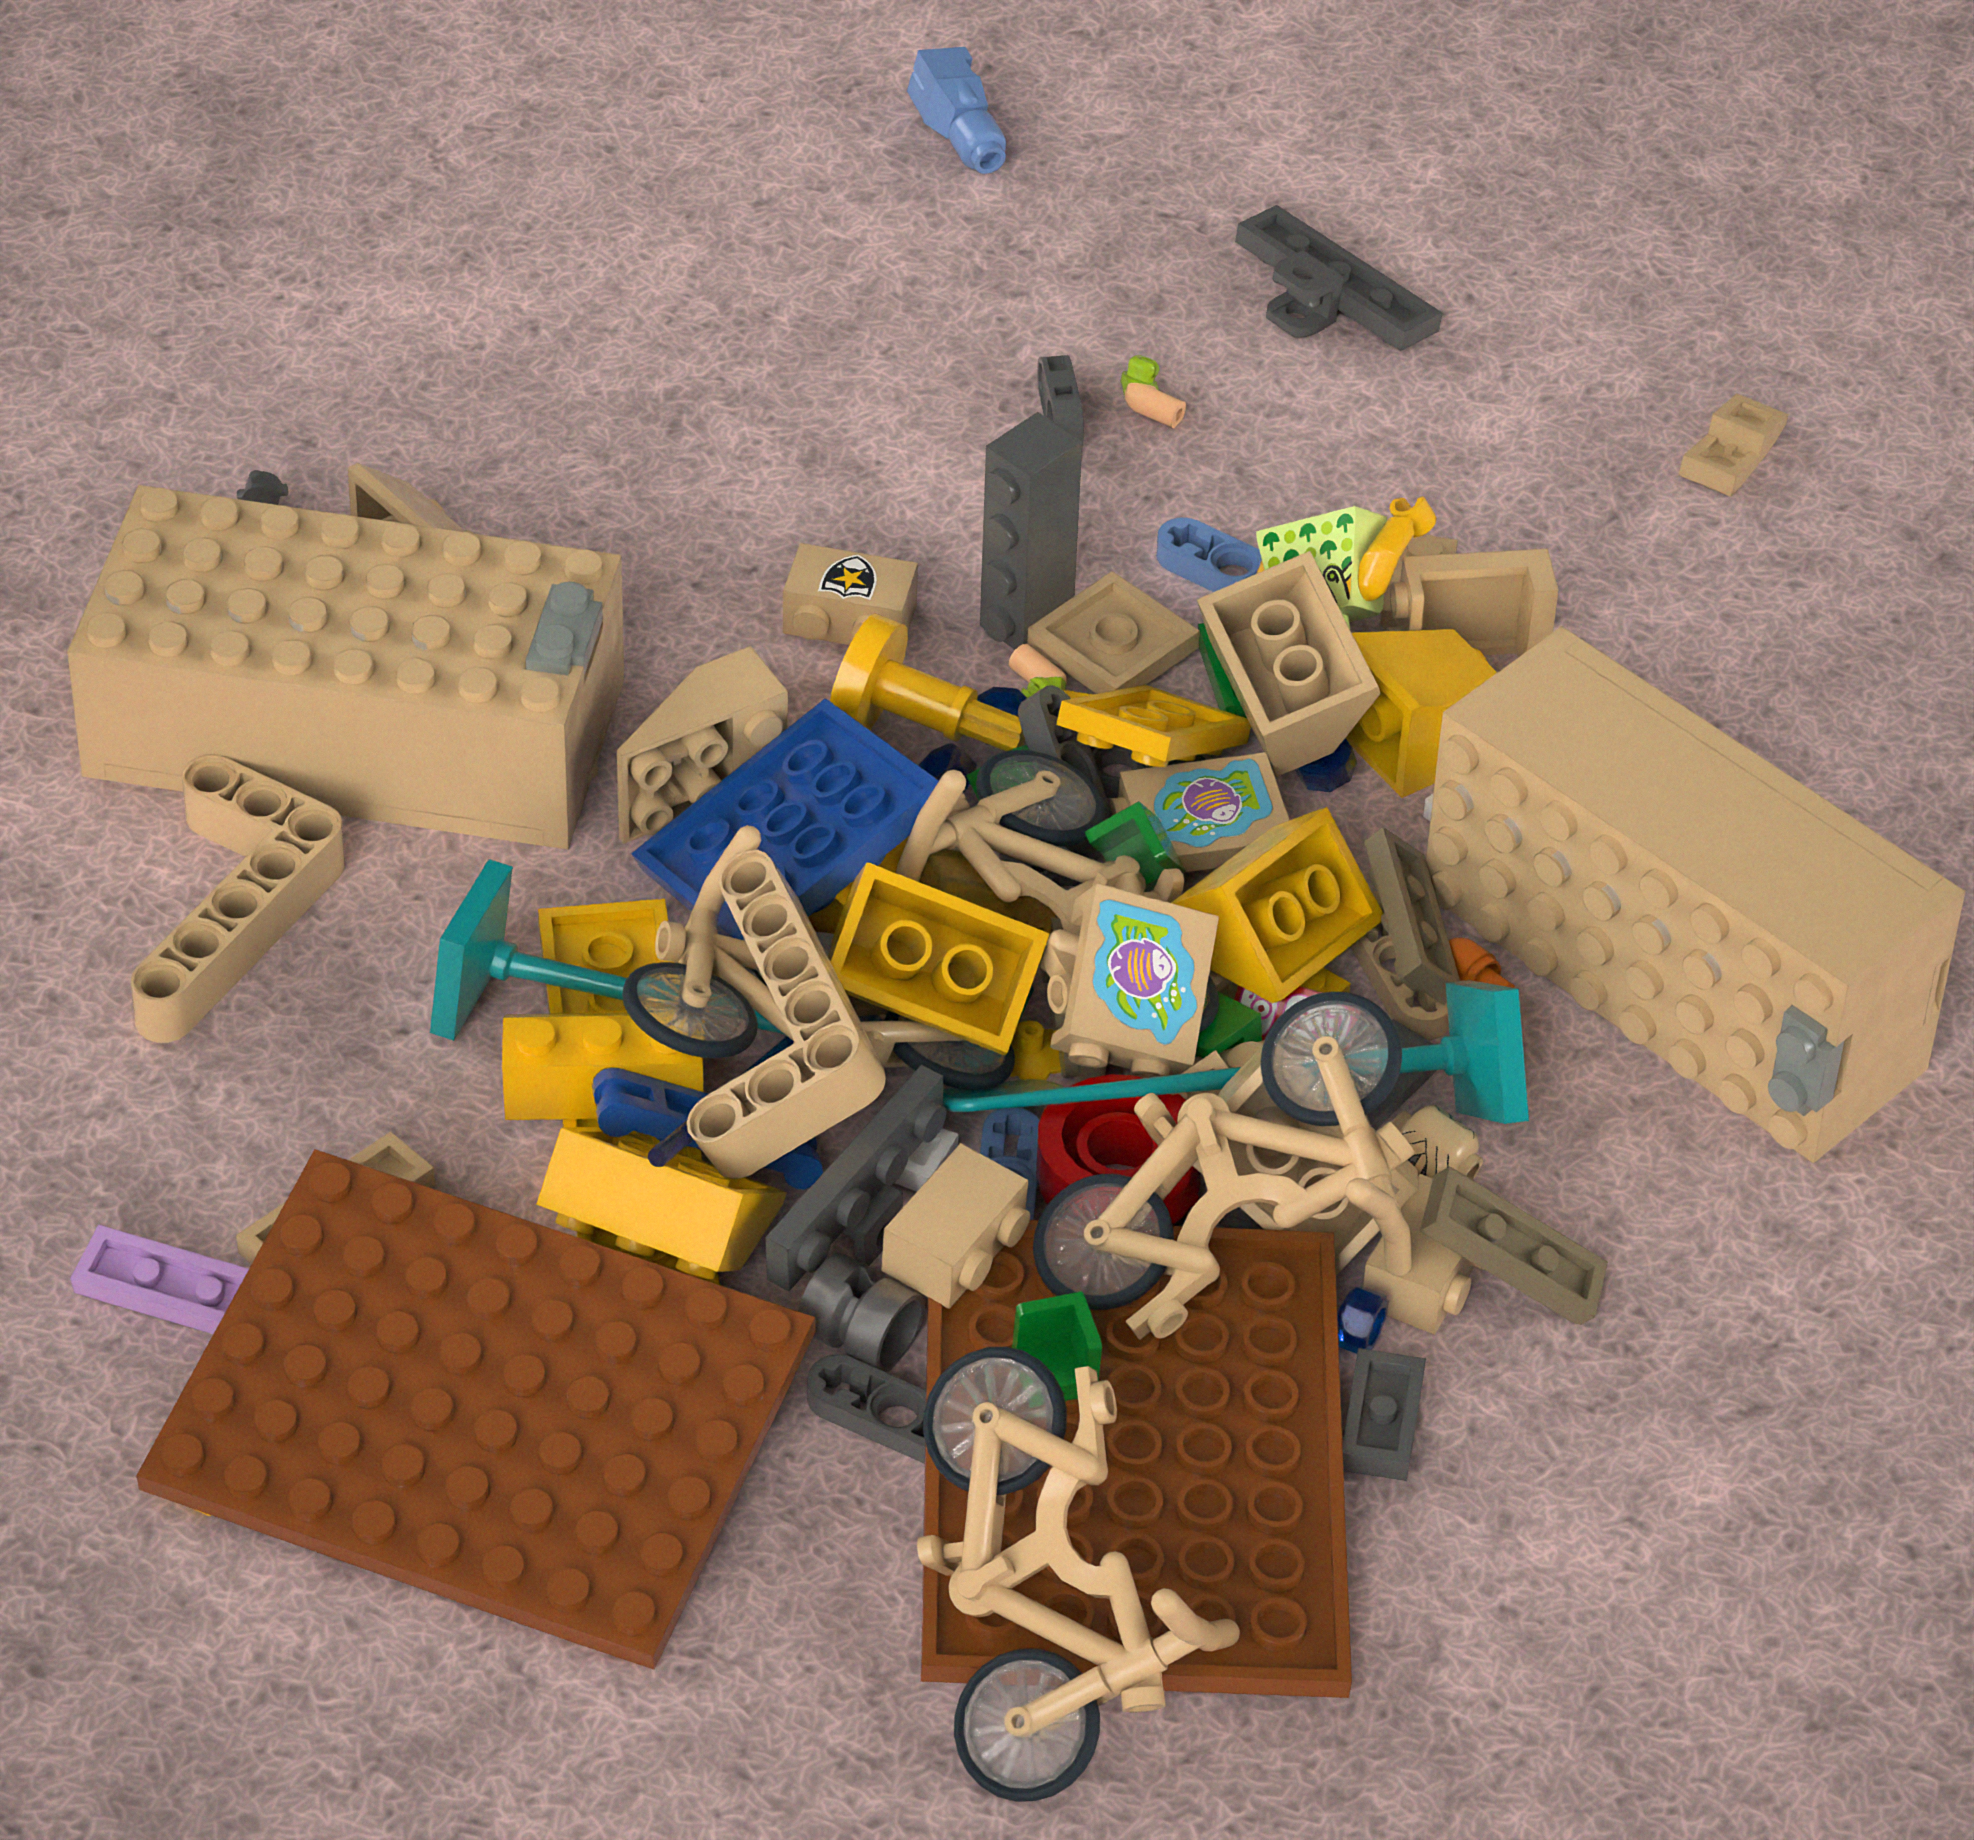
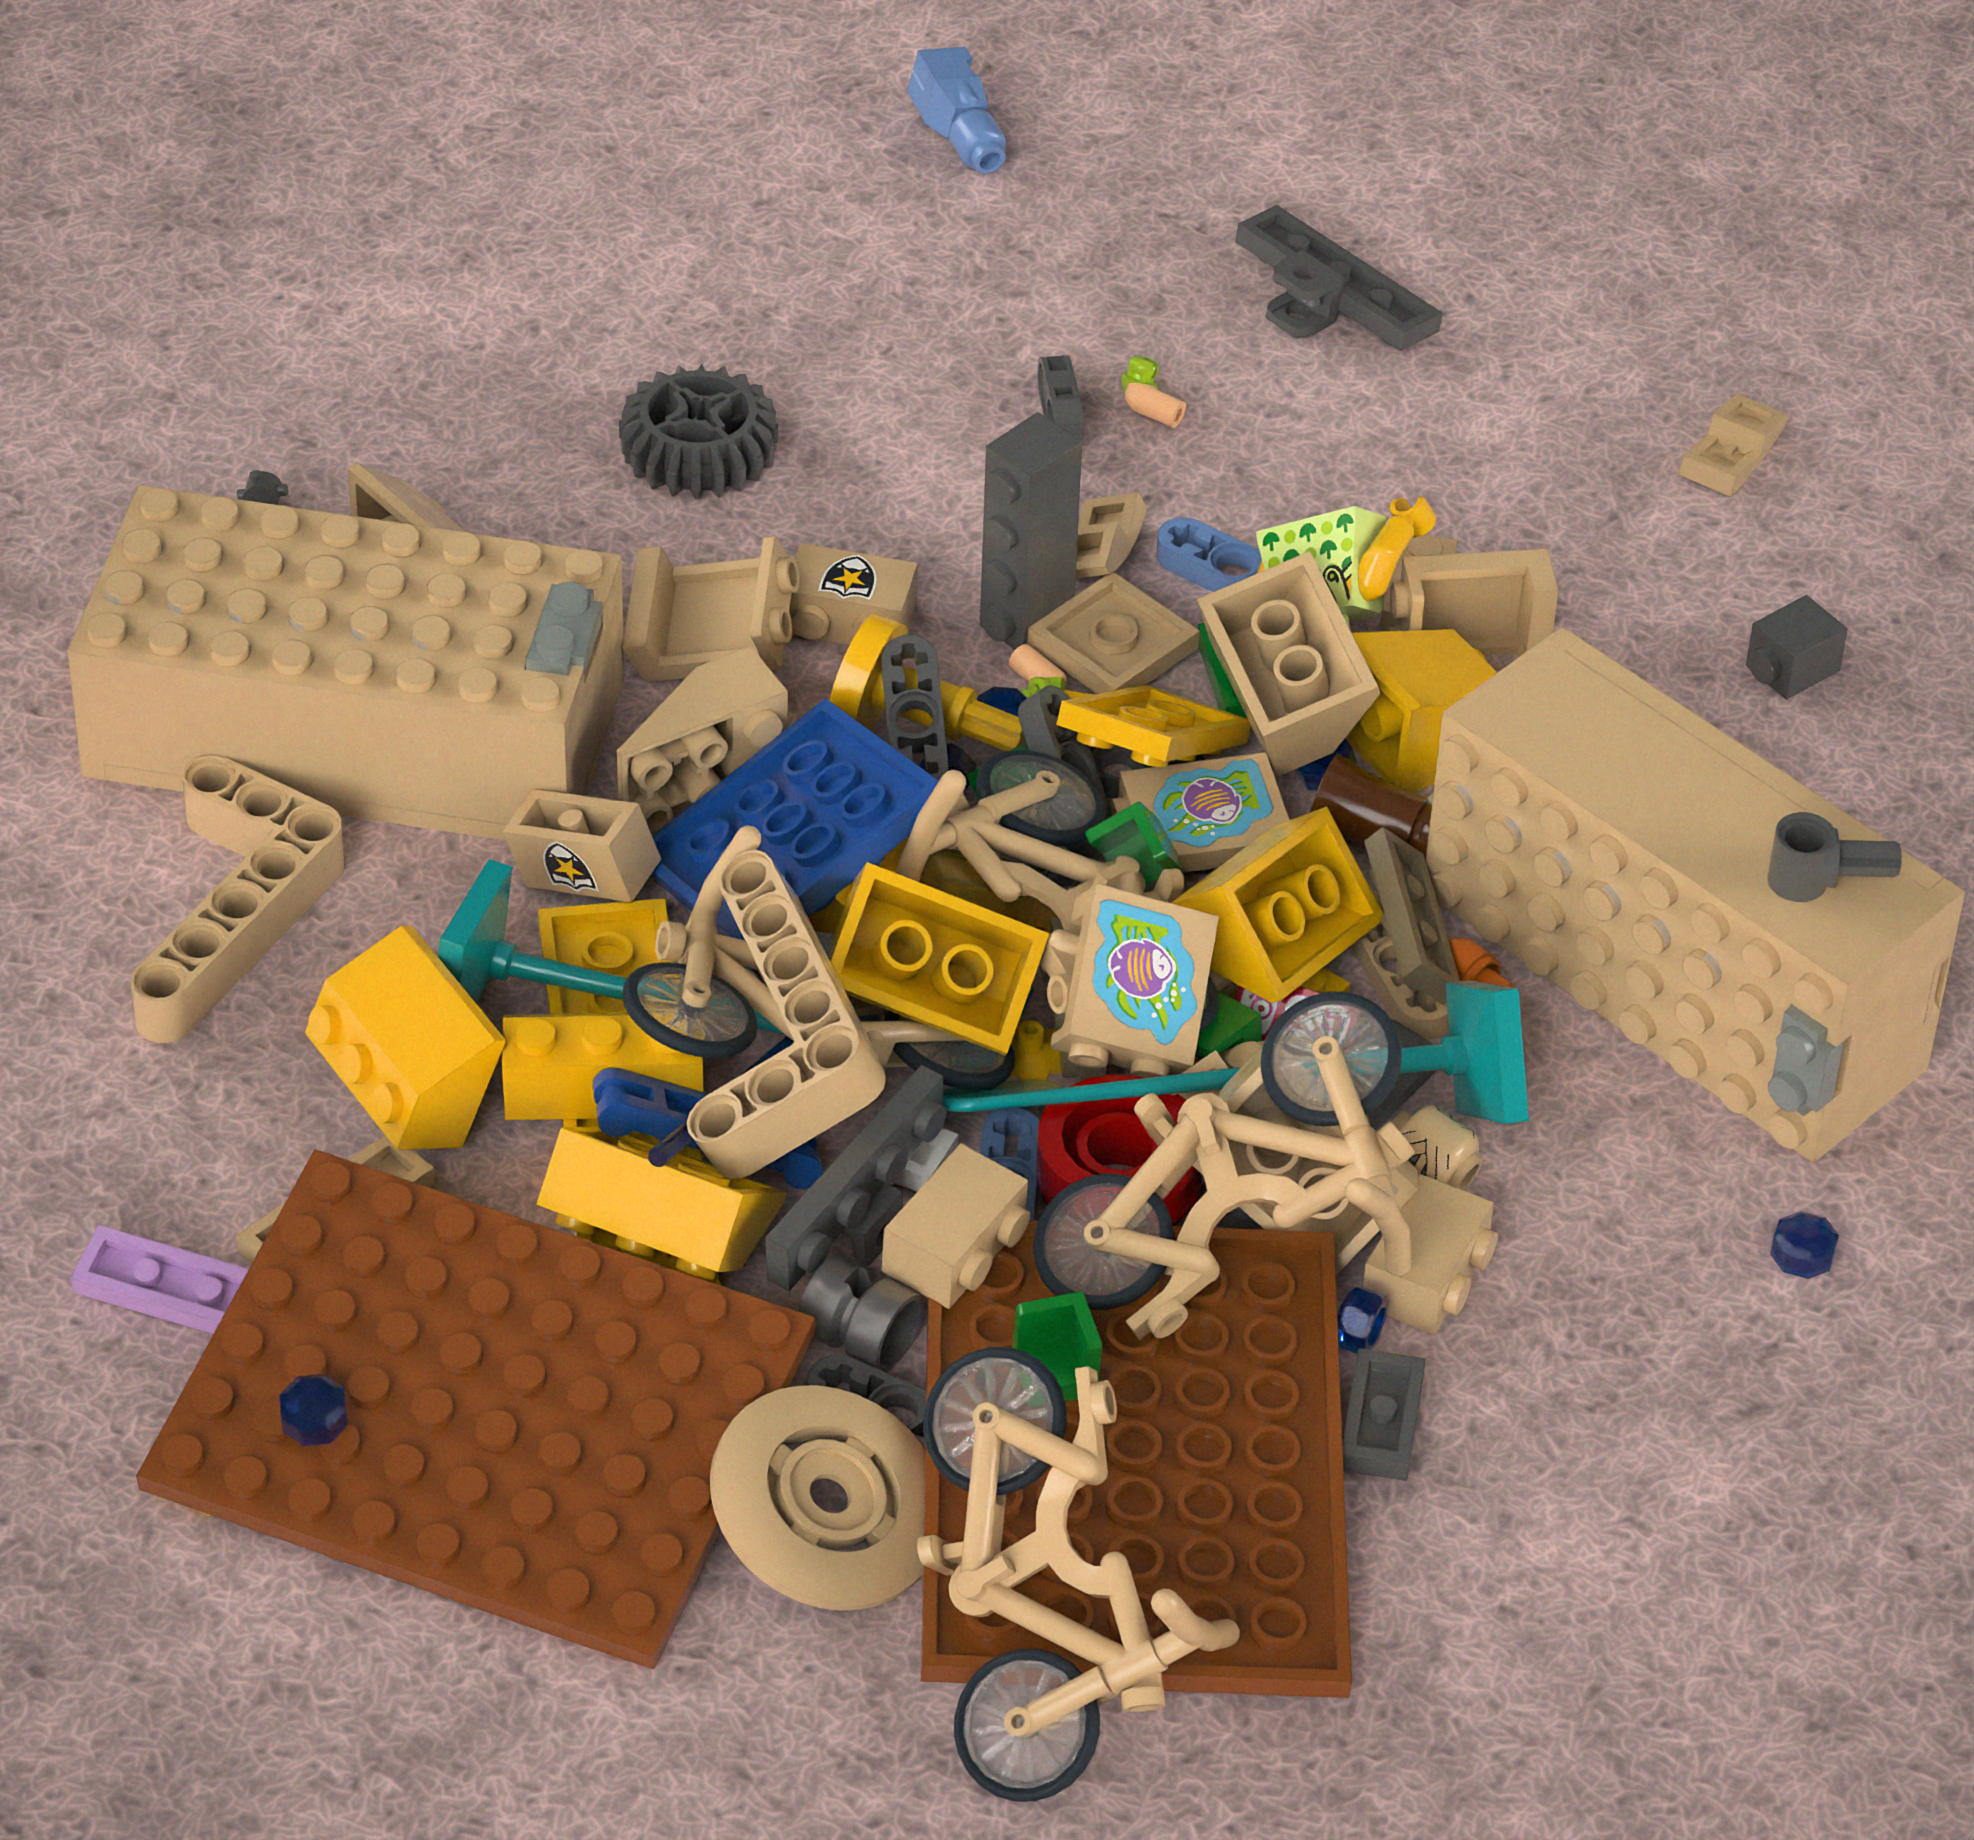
(313, 1409): none -> clear blue tile
(407, 1041): none -> yellow slope
(582, 845): none -> tan brick
(698, 431): none -> dark grey gear
(708, 610): none -> tan panel
(774, 1524): none -> tan piece
(924, 698): none -> dark grey beam
(1107, 533): none -> tan slope
(1366, 803): none -> reddish brown plant
(1514, 1246): dark tan plate -> none
(1796, 647): none -> dark grey brick
(1804, 1244): none -> clear blue tile
(1811, 857): none -> dark grey axle

